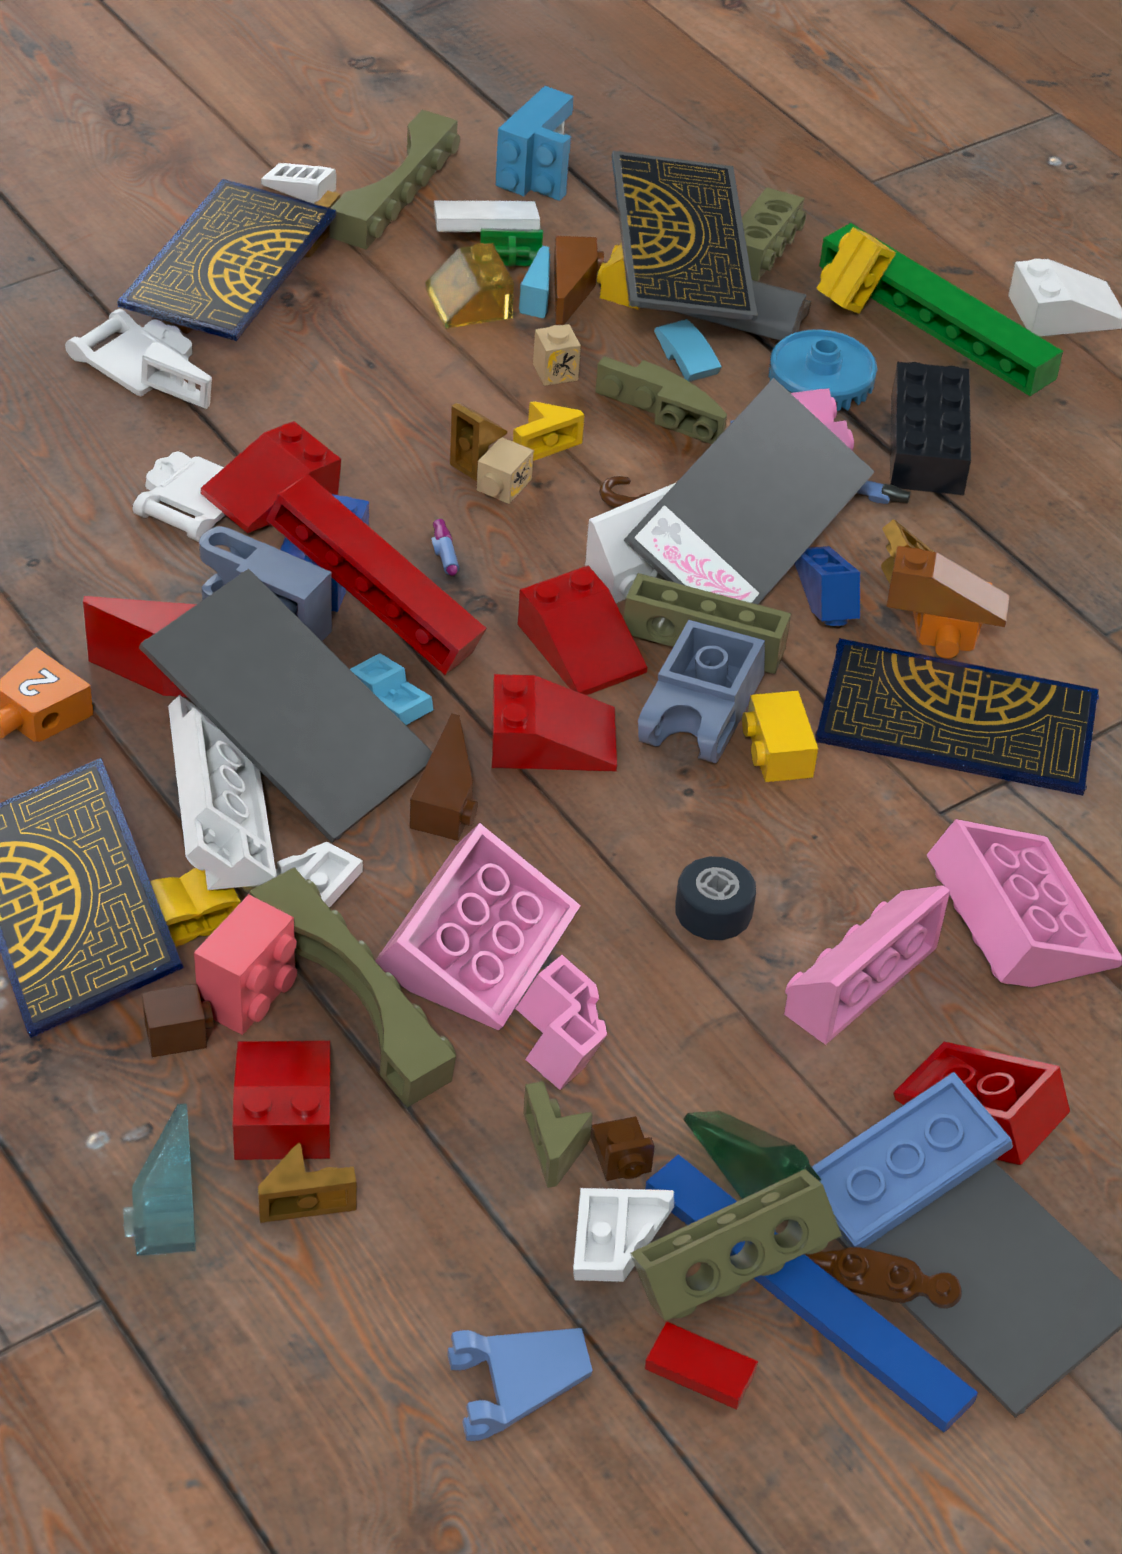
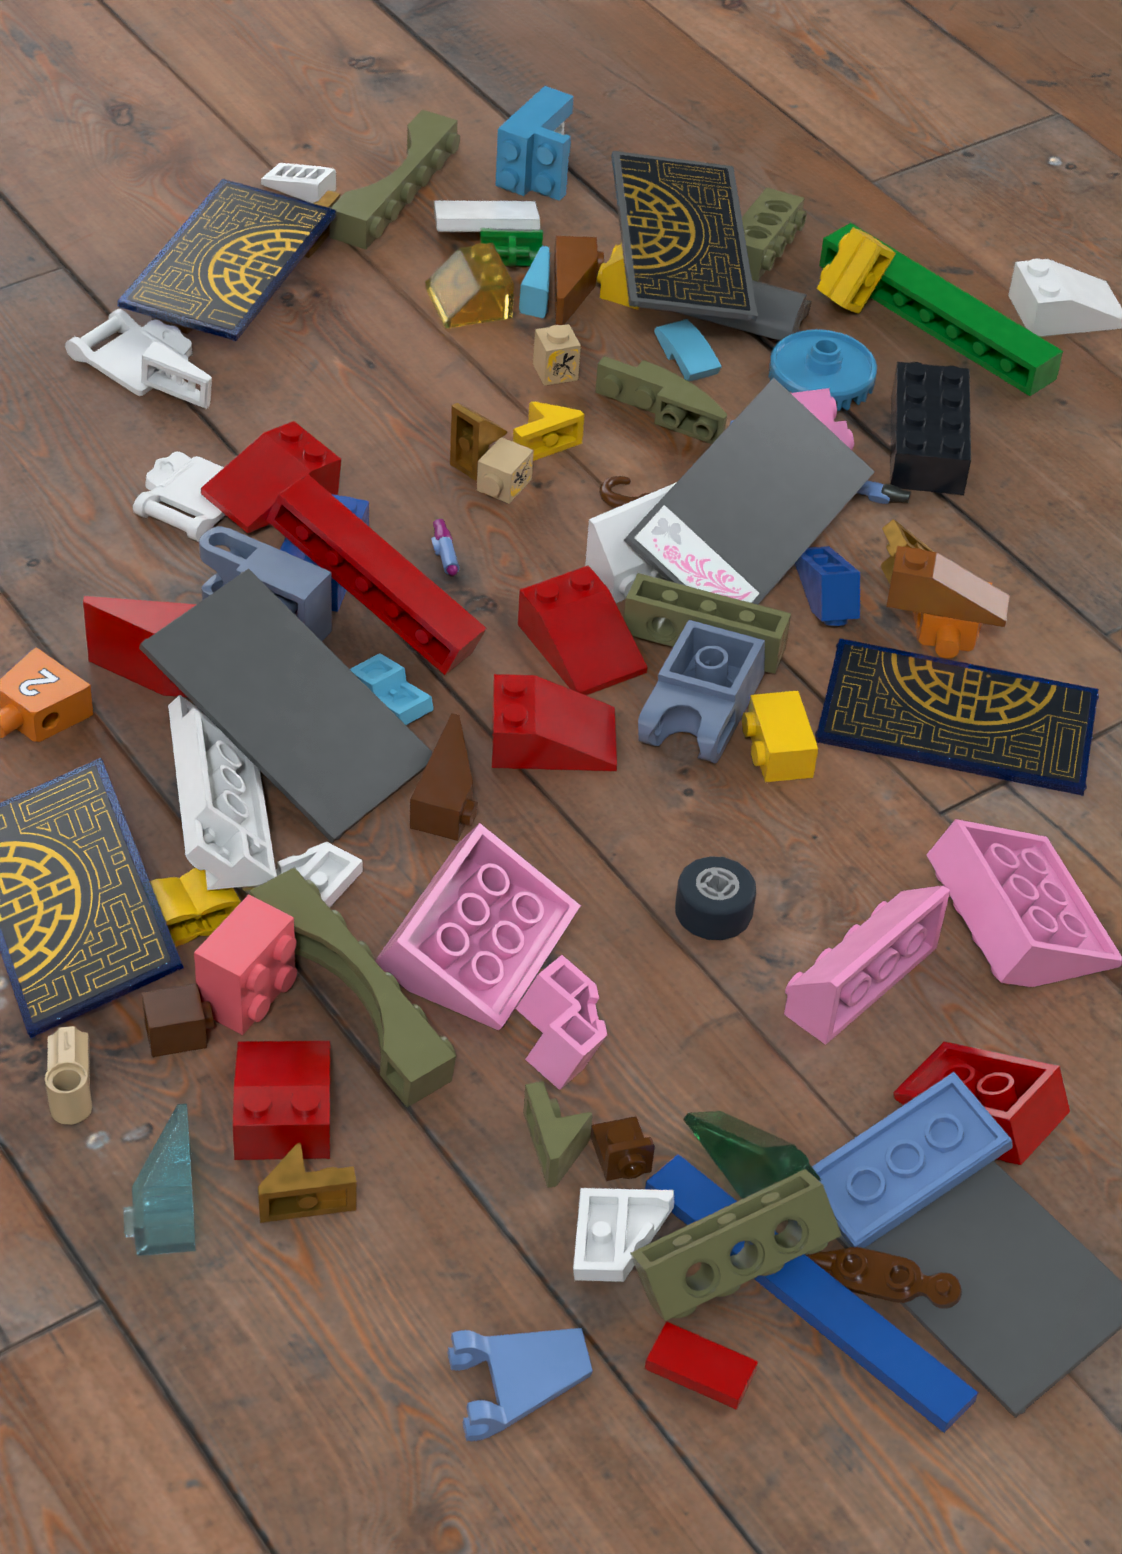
(68, 1075): none -> tan piece

